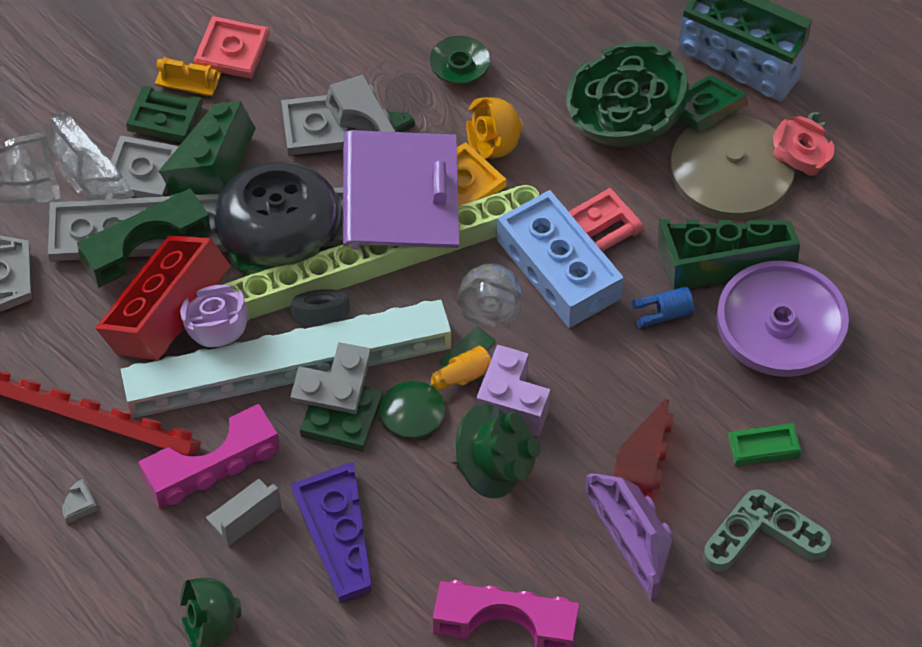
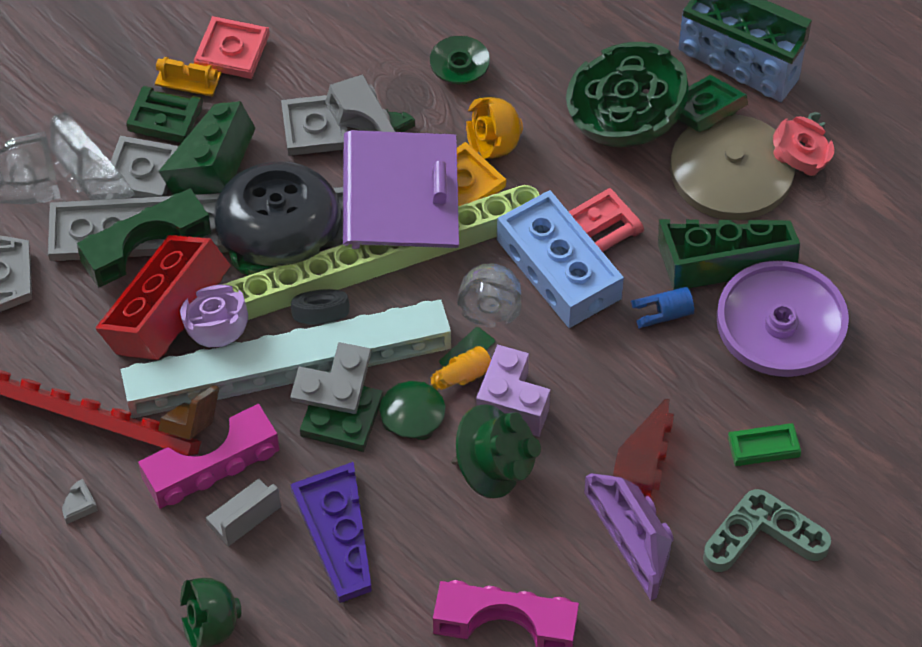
(192, 418): none -> reddish brown panel

